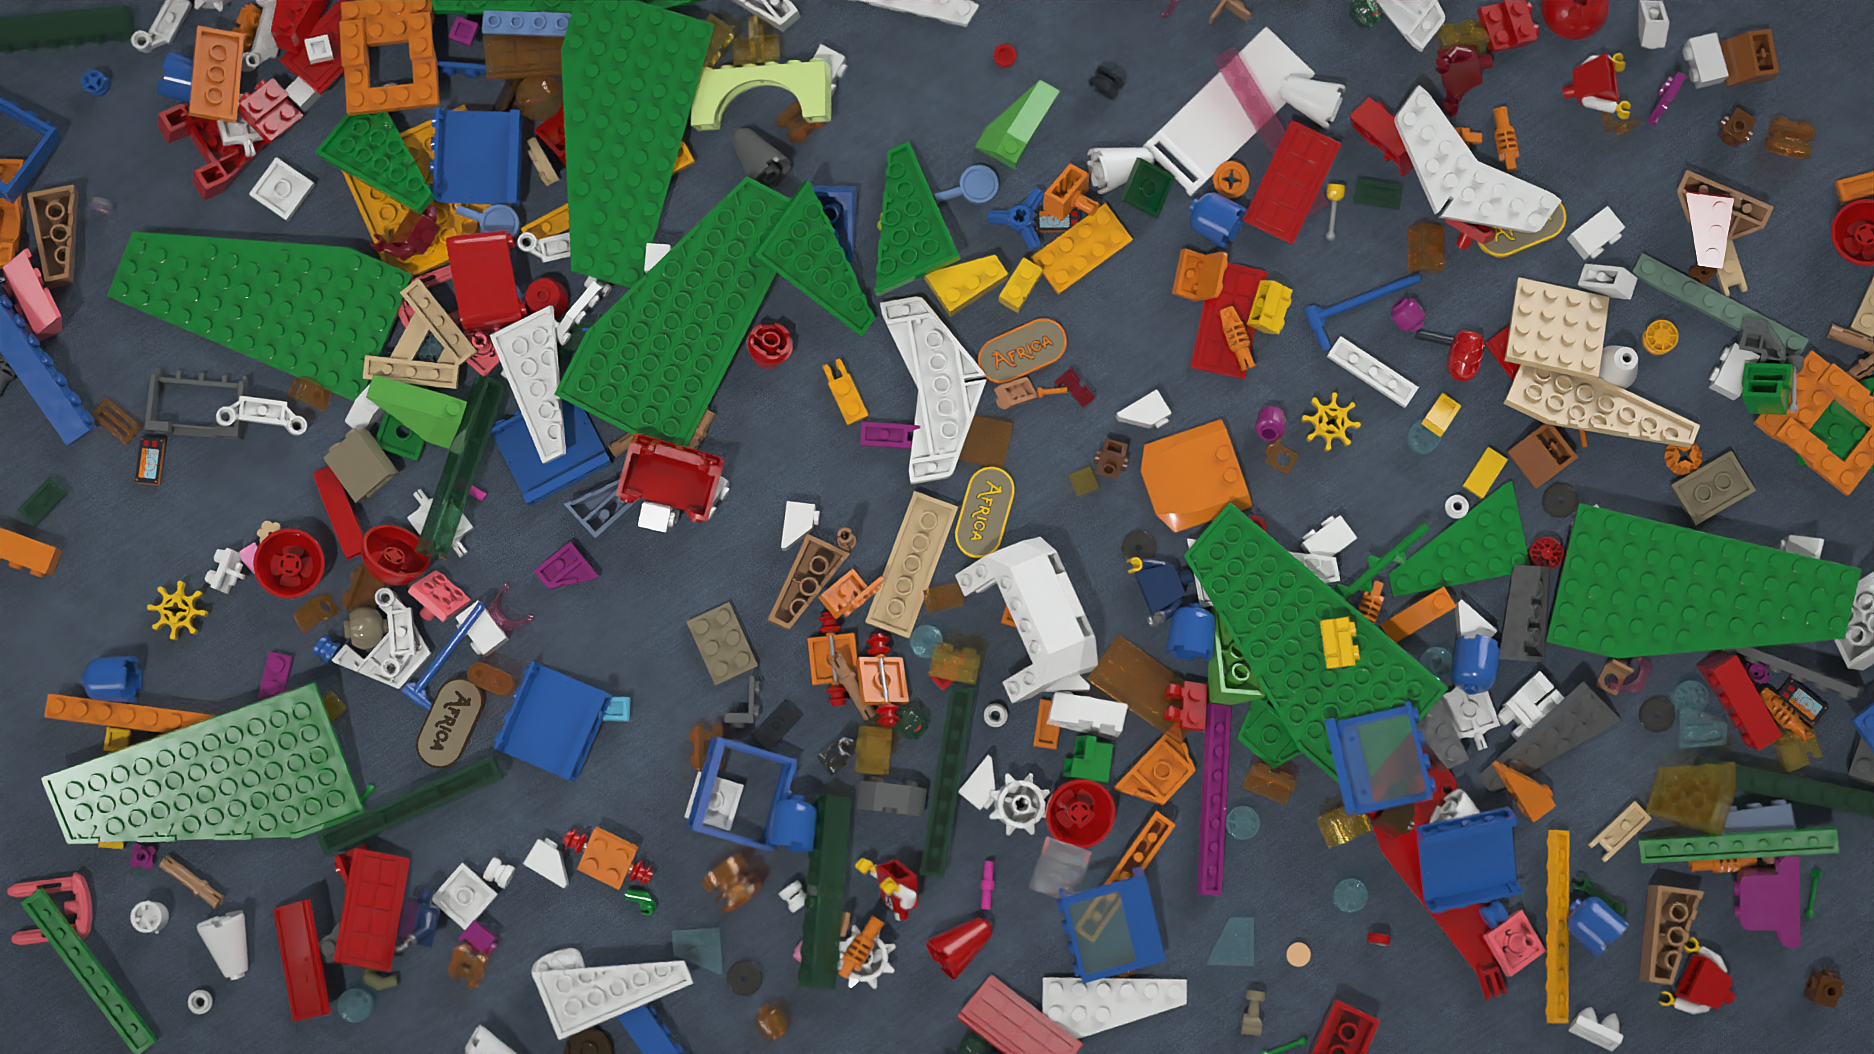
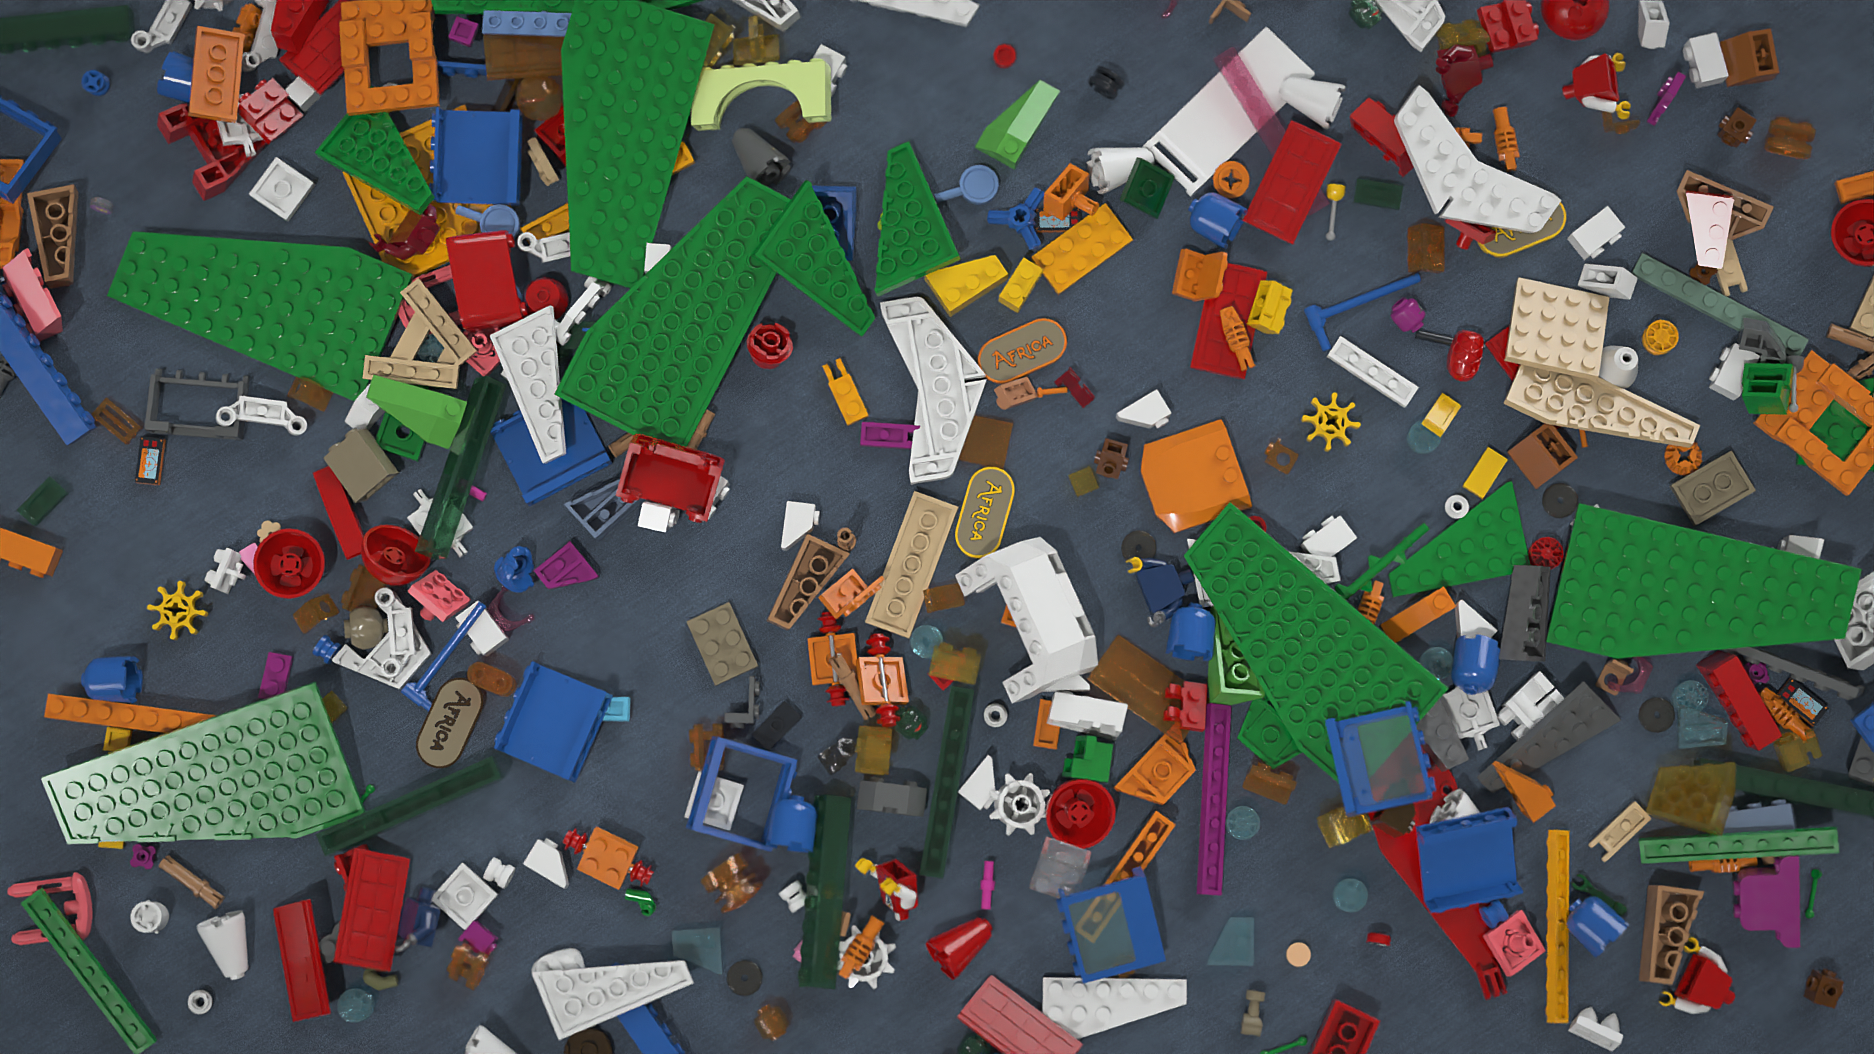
(318, 49): white plate -> none
(515, 569): none -> blue hair
(1271, 423): magenta head -> none
(1338, 642): yellow brick -> none

